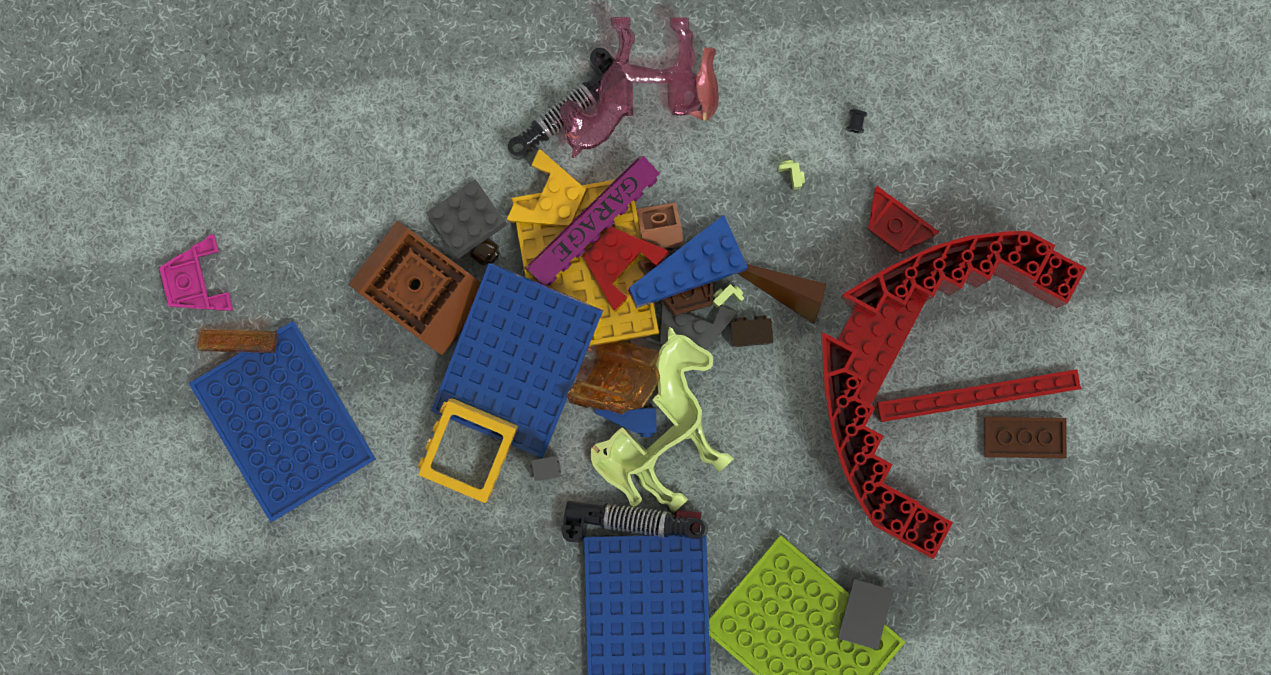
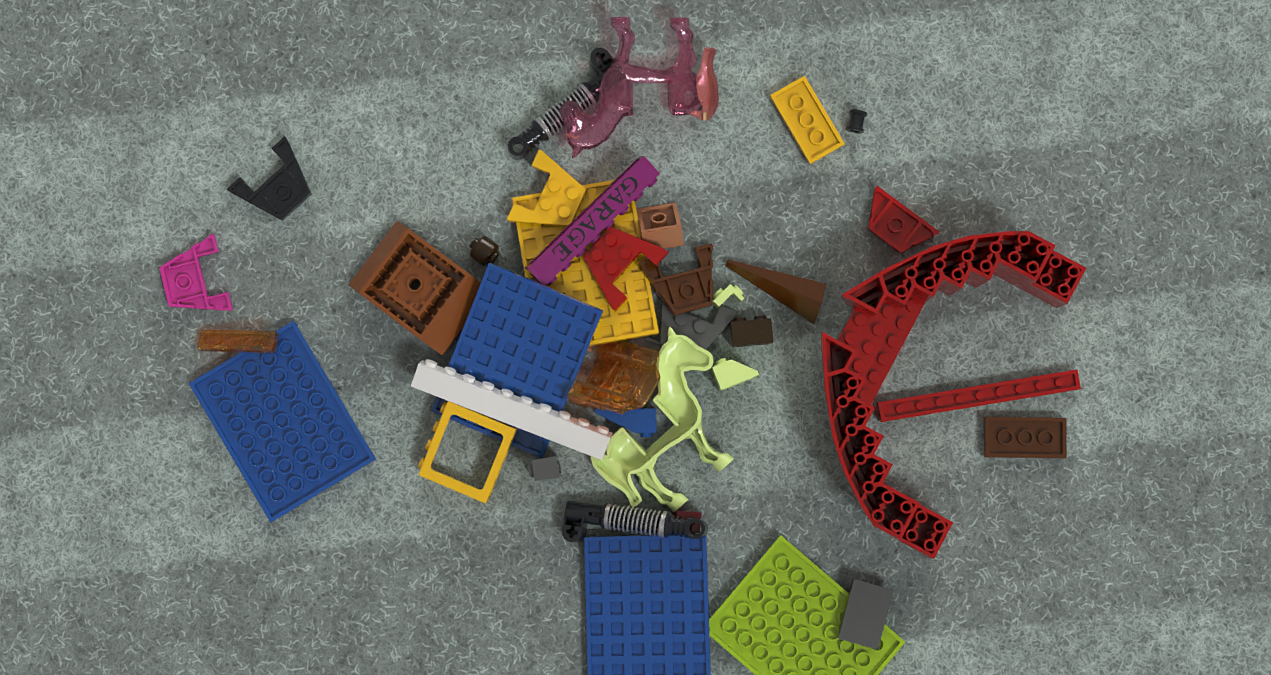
(282, 191): none -> black wing
(466, 219): dark grey plate -> none
(511, 409): none -> white brick
(700, 261): blue wing -> none
(731, 373): none -> yellowish green slope
(797, 177): yellowish green bracket -> none
(807, 120): none -> yellow plate

